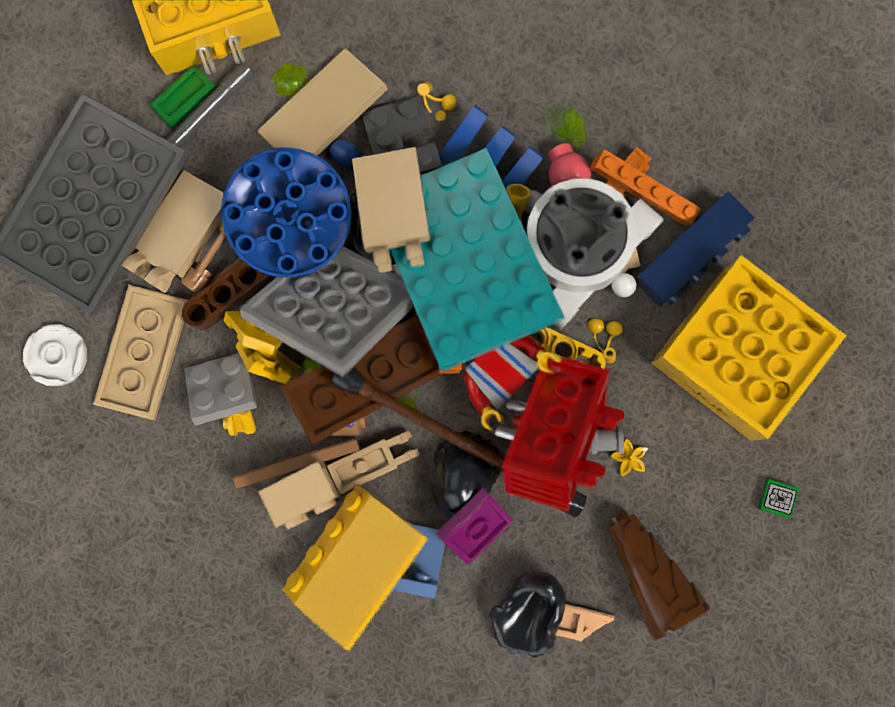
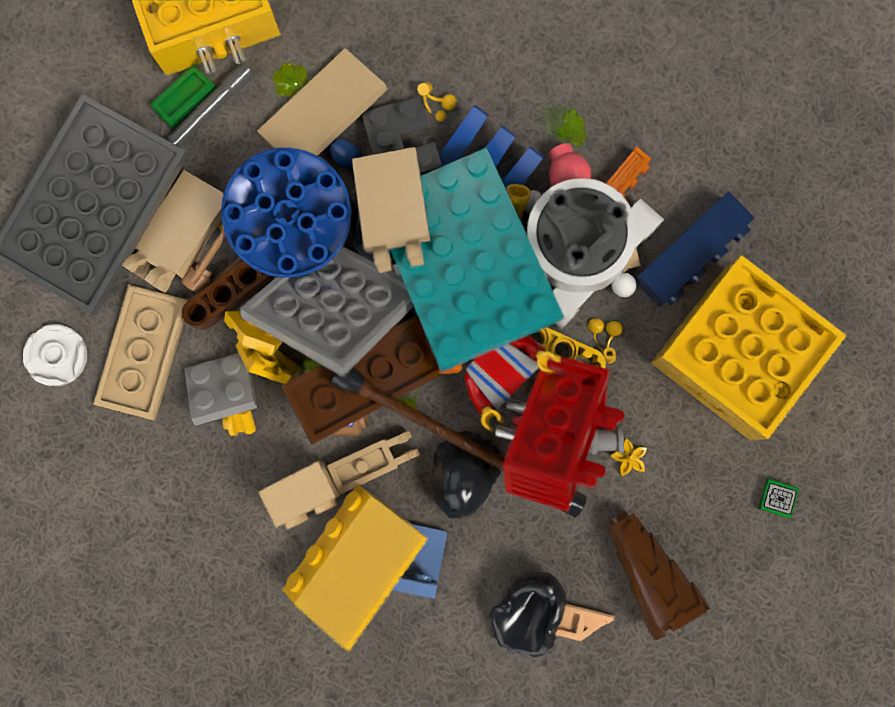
(296, 463): medium nougat tile -> none
(475, 526): magenta tile -> none
(644, 188): orange piece -> none

